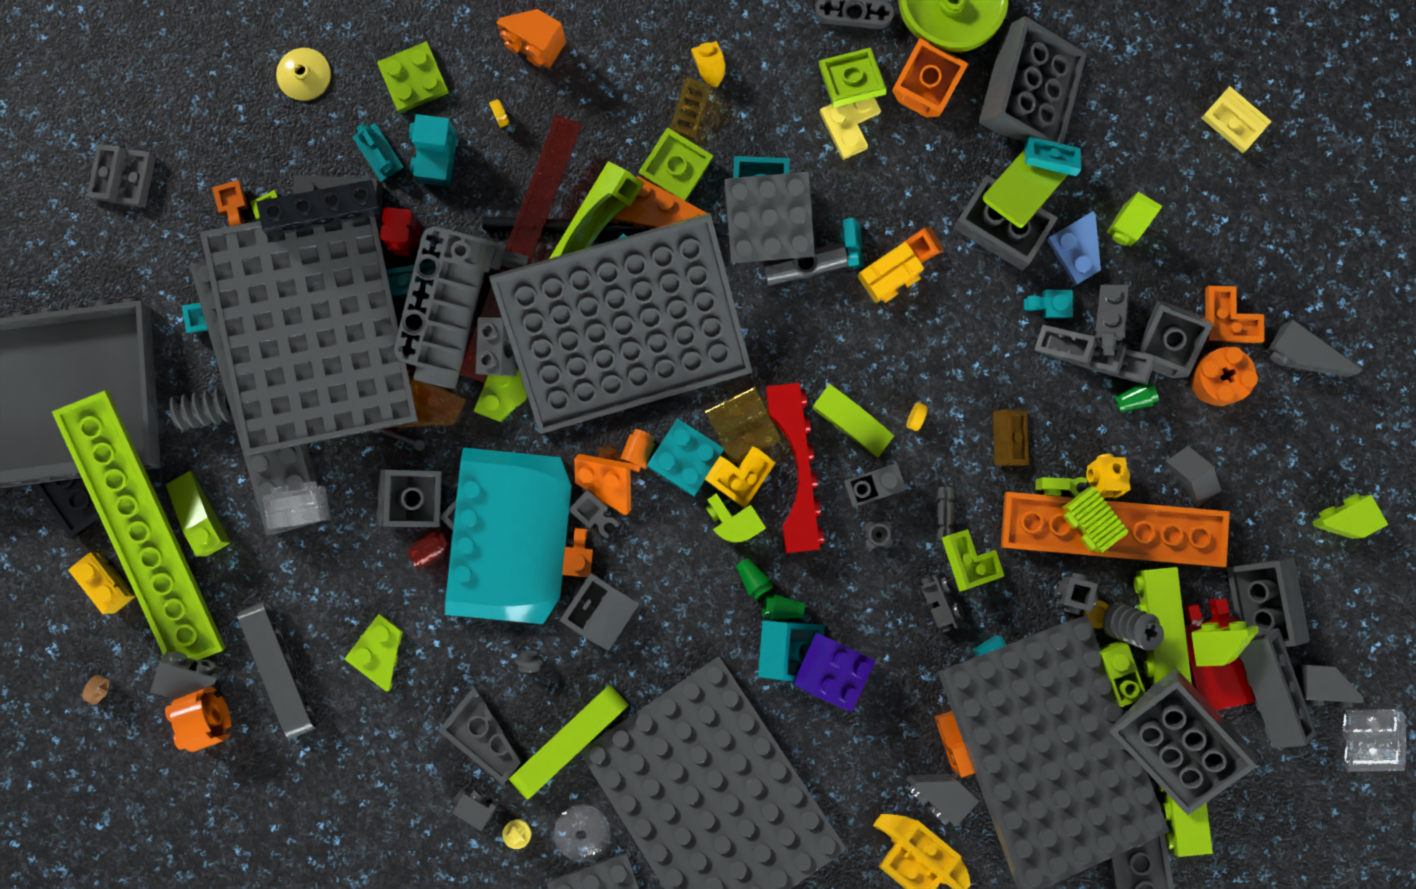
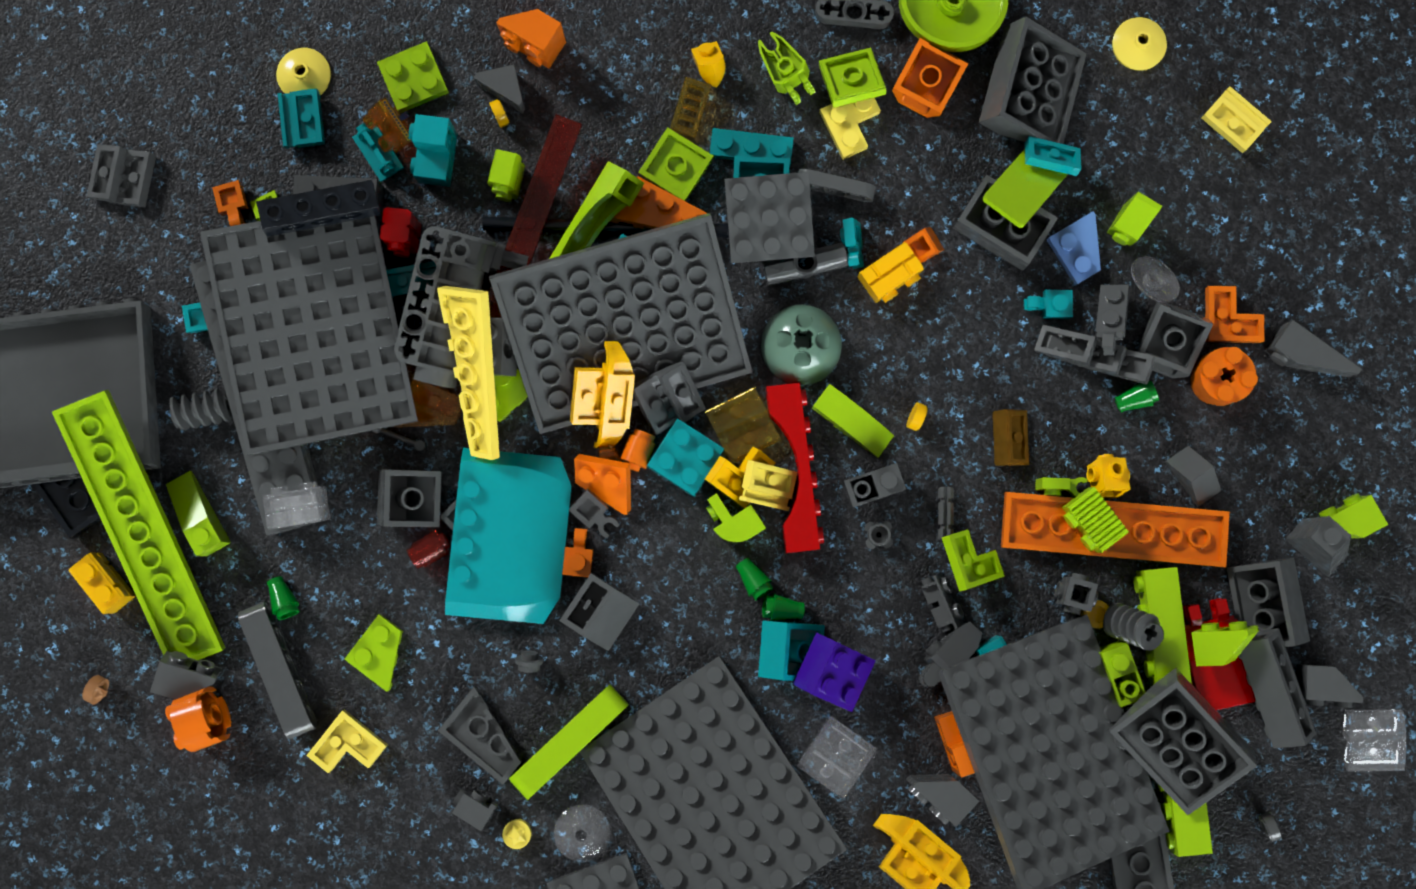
(282, 599): none -> green cone
(301, 118): none -> teal plate
(344, 736): none -> light yellow plate
(391, 124): none -> clear orange hips
(471, 341): none -> light yellow wing
(503, 85): none -> dark grey slope
(506, 175): none -> lime brick
(604, 396): none -> yellow plate
(668, 396): none -> dark grey slope
(731, 143): none -> teal plate
(768, 485): none -> light yellow plate
(787, 68): none -> lime hinge
(789, 354): none -> sand green piece
(836, 757): none -> clear slope
(840, 186): none -> dark grey beam
(954, 648): none -> dark grey hinge
(1133, 53): none -> light yellow dish
(1155, 279): none -> clear dish
(1269, 827): none -> dark grey tile
(1321, 542): none -> dark grey slope

